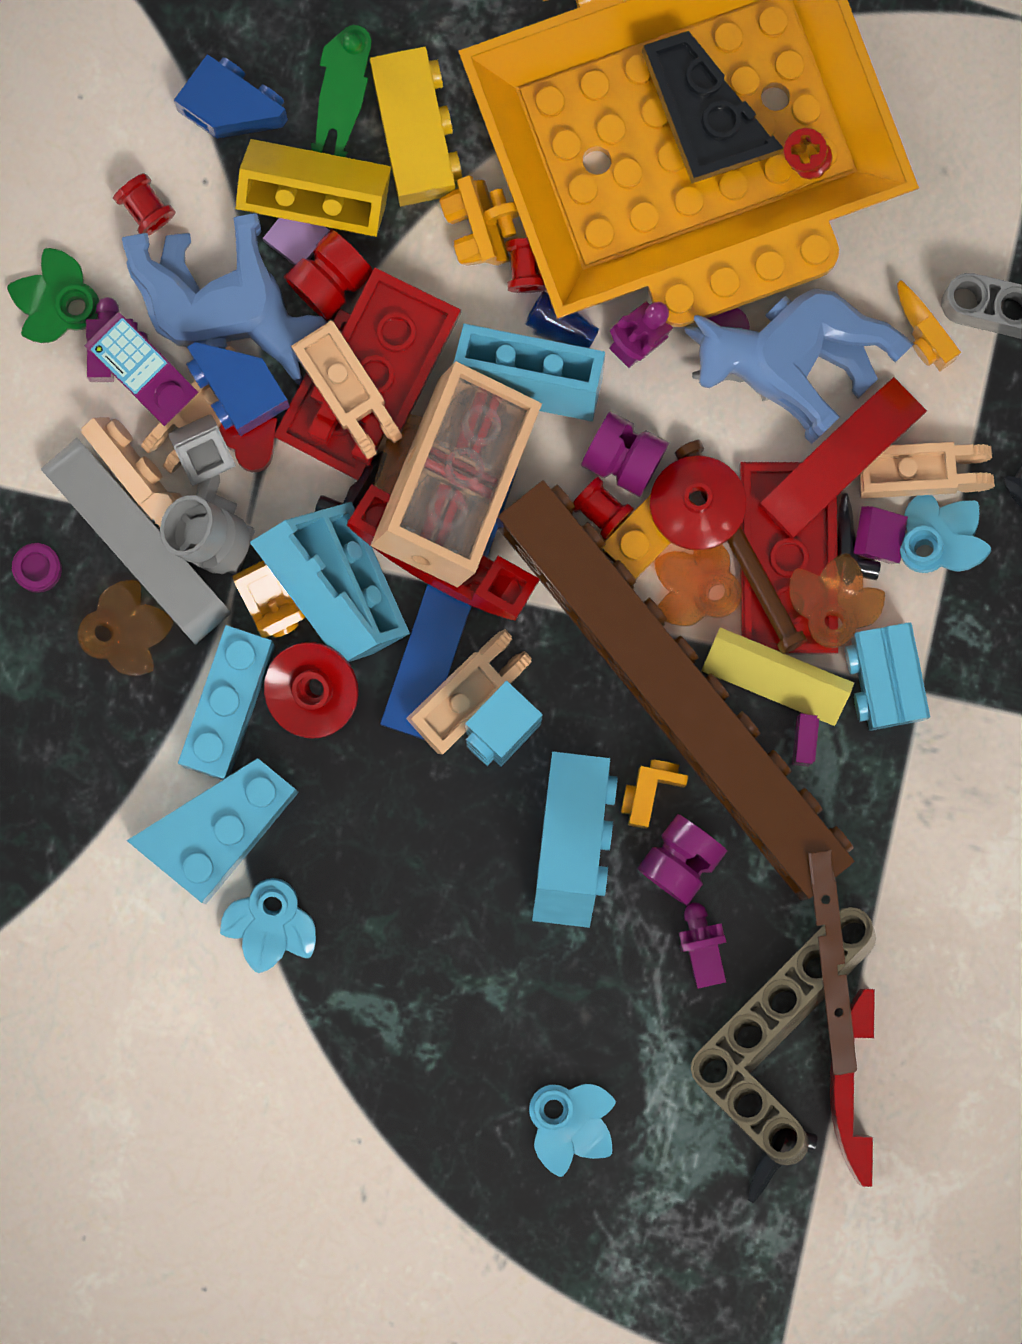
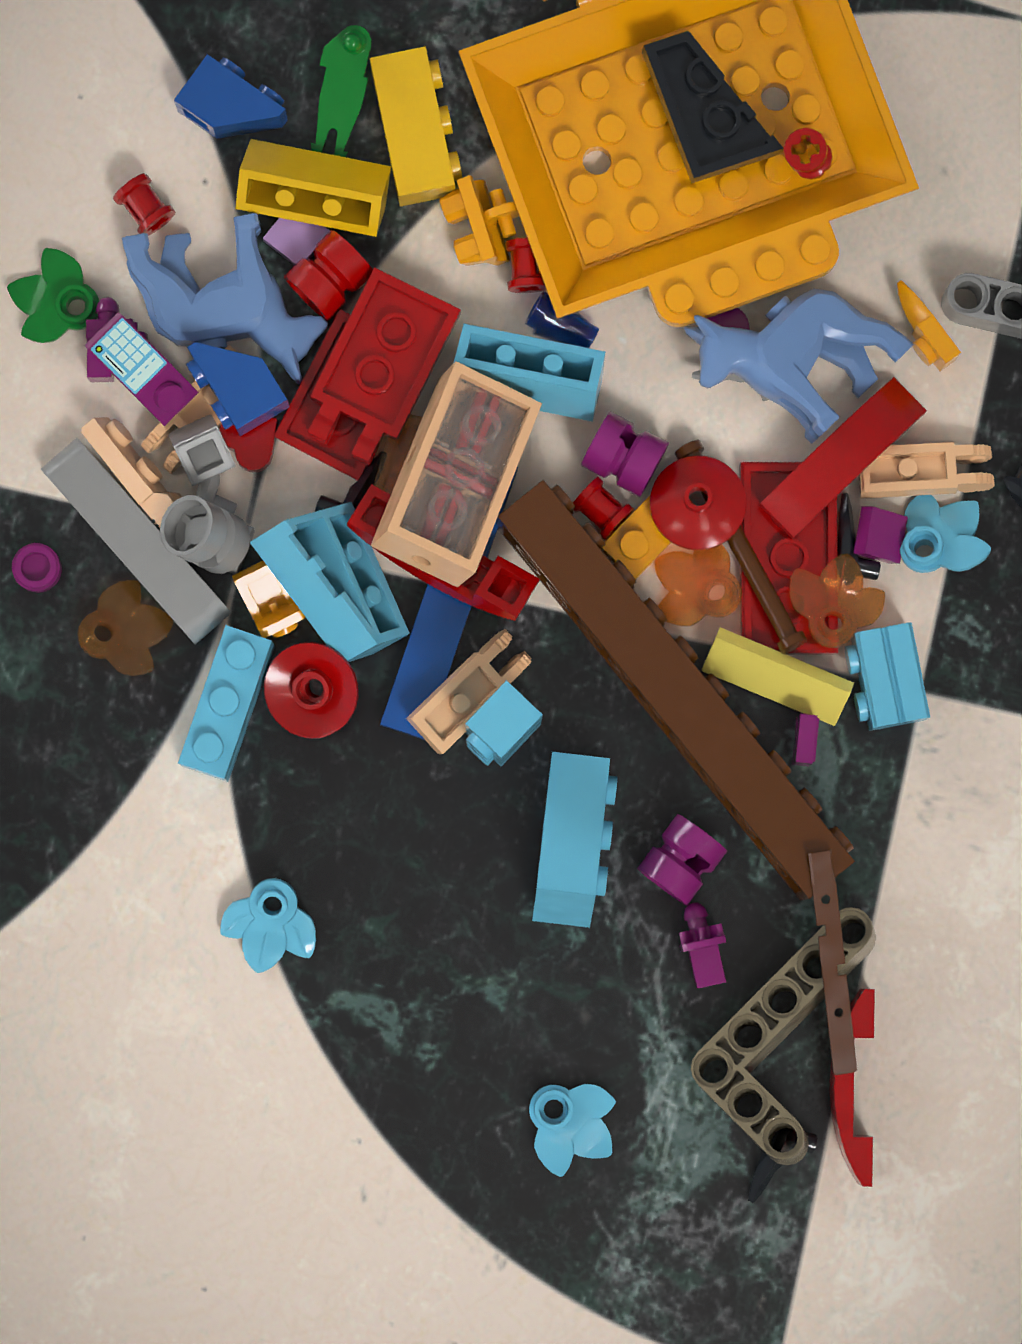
(216, 830): medium azure wedge -> none
(344, 384): light nougat hinge -> none
(639, 798): light orange bracket -> none
(640, 332): magenta piece -> none

